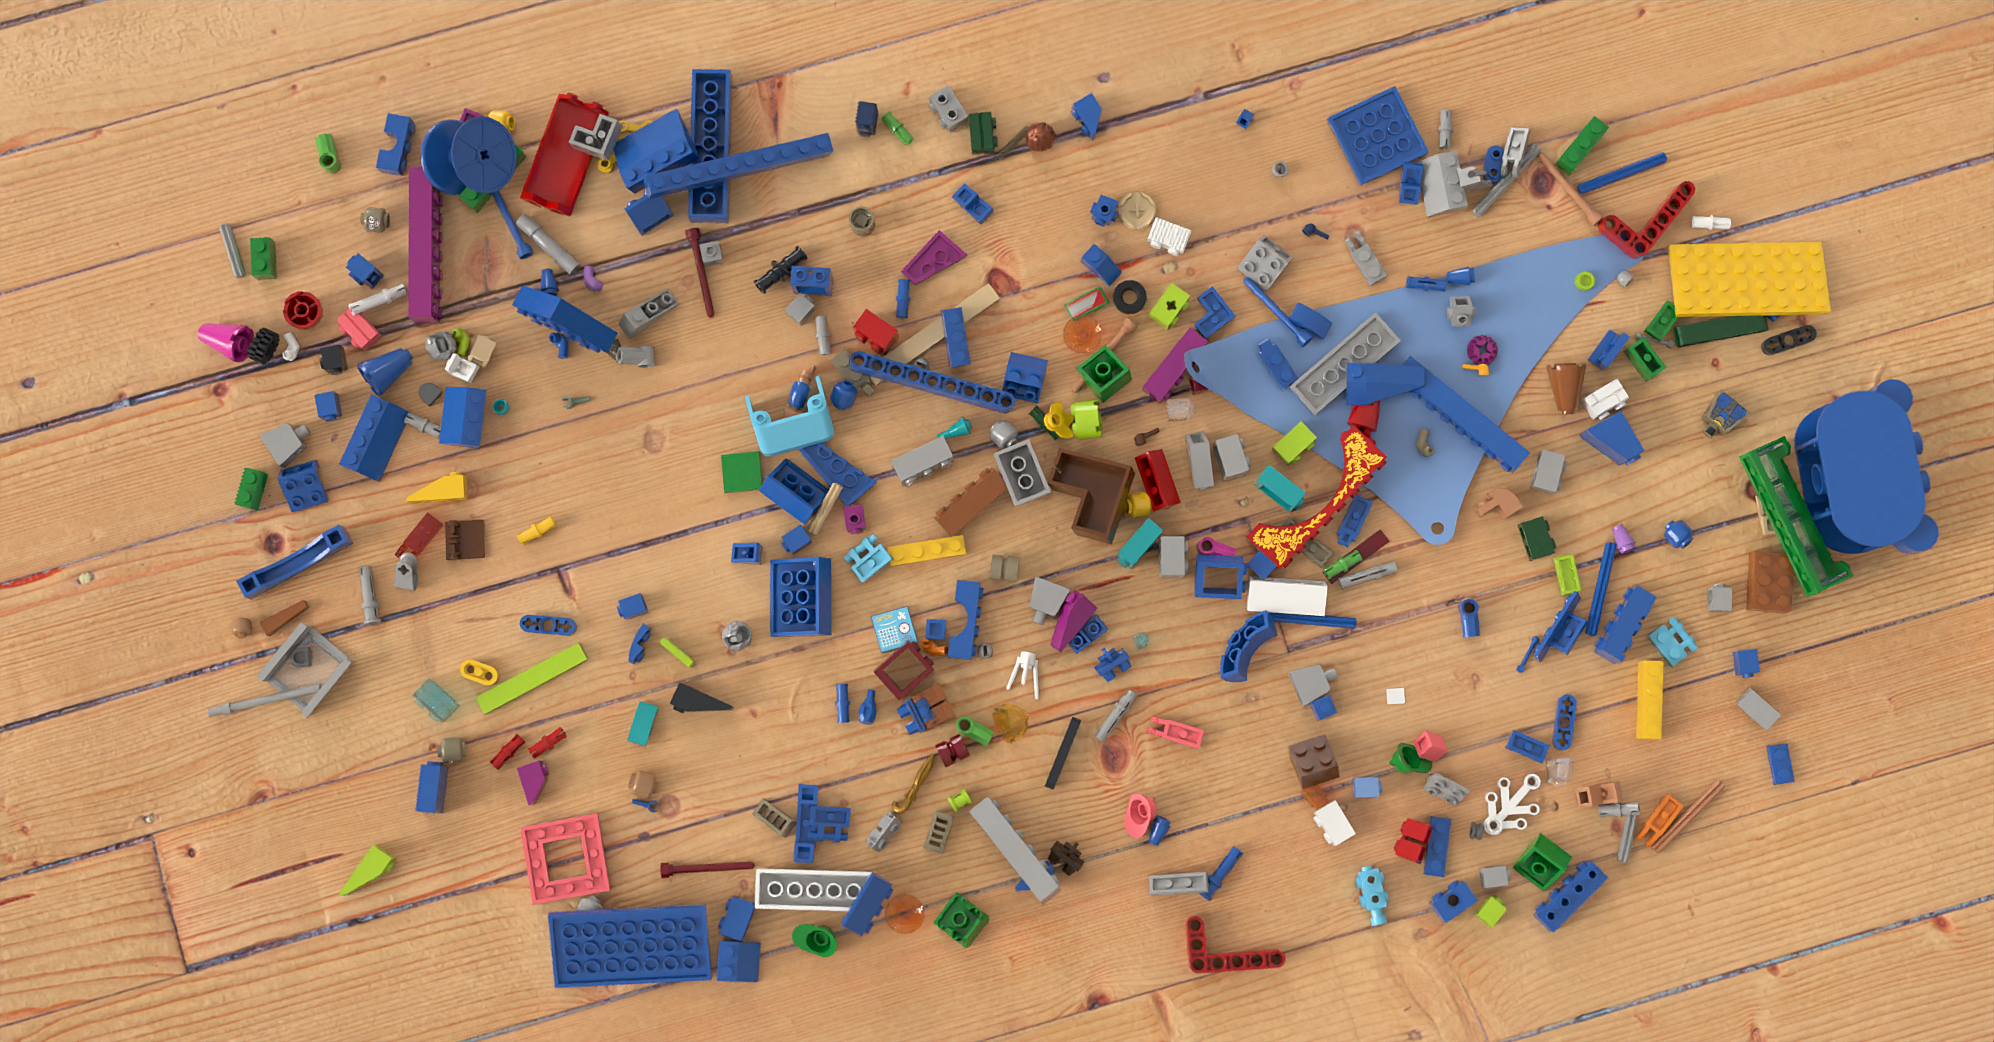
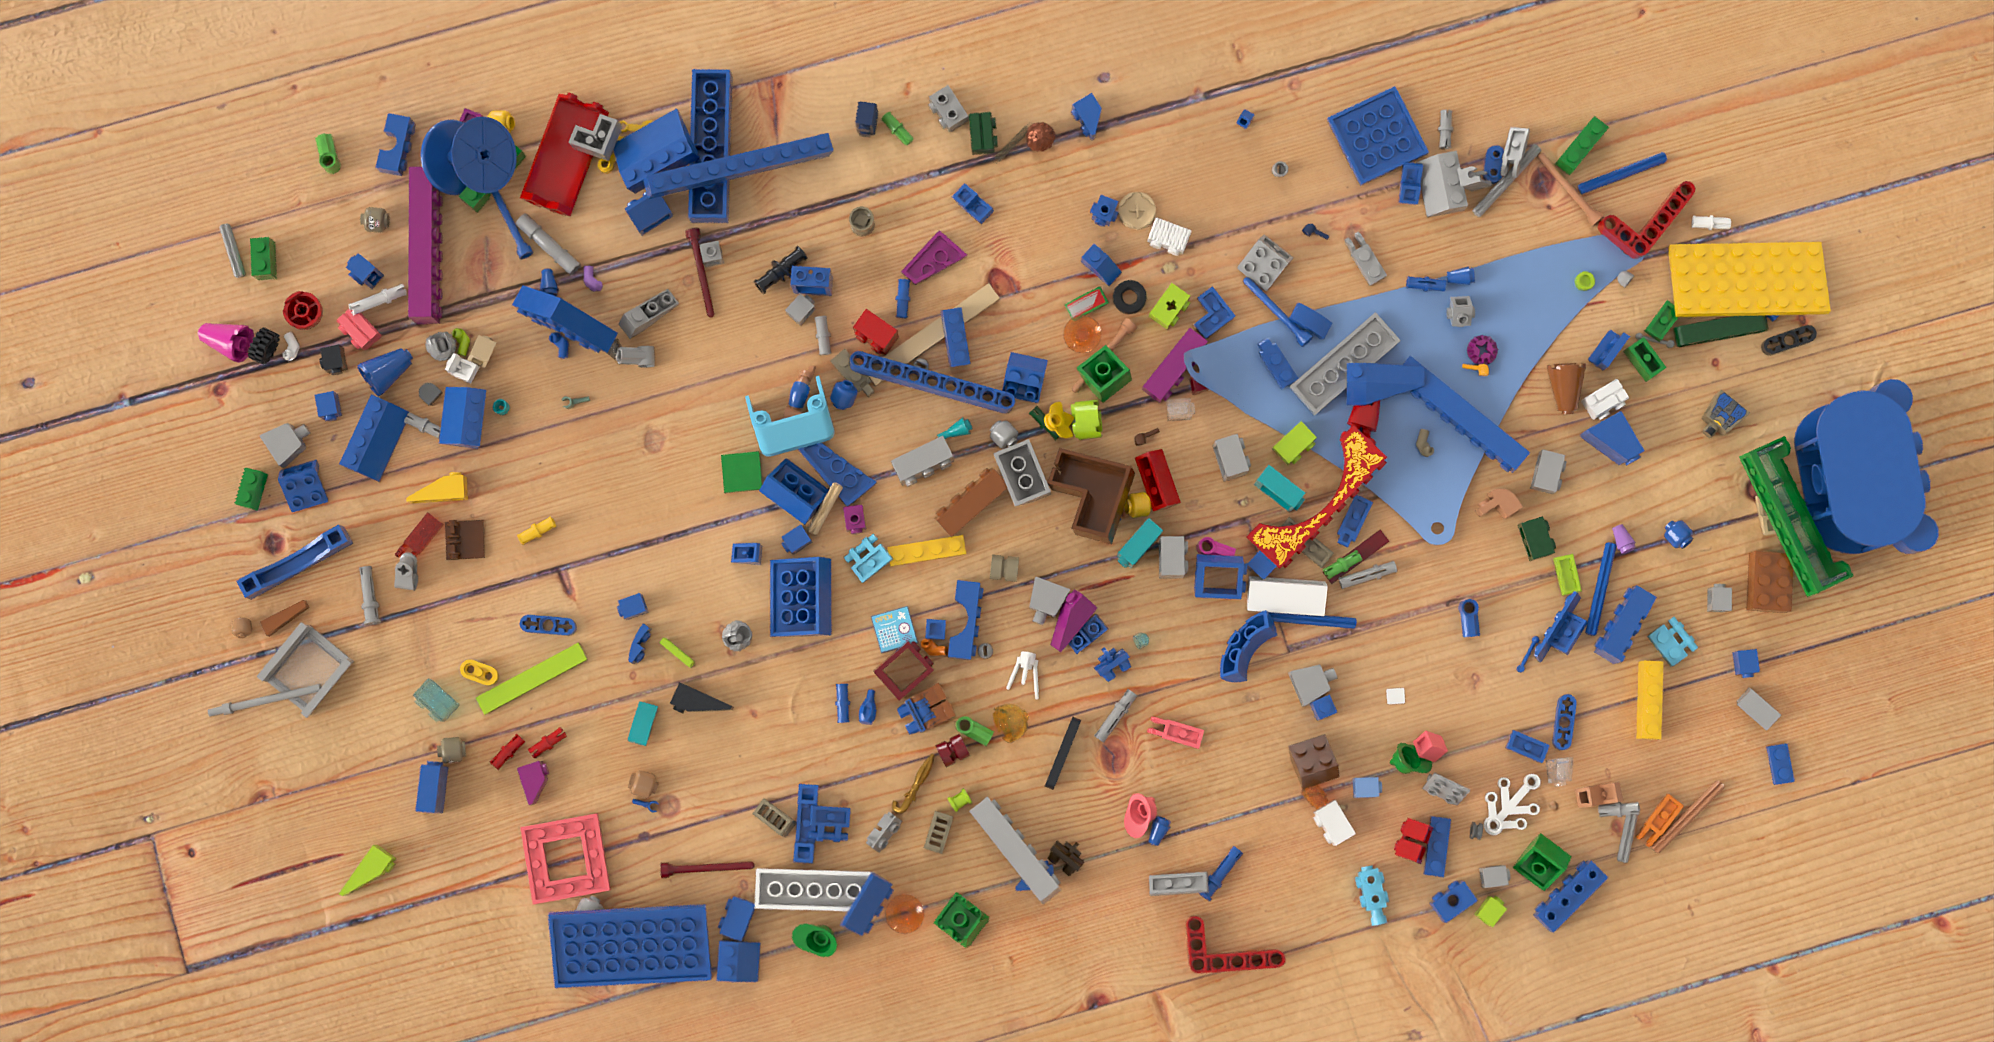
(301, 657): dark grey tile -> none
(1199, 460): light grey slope -> none

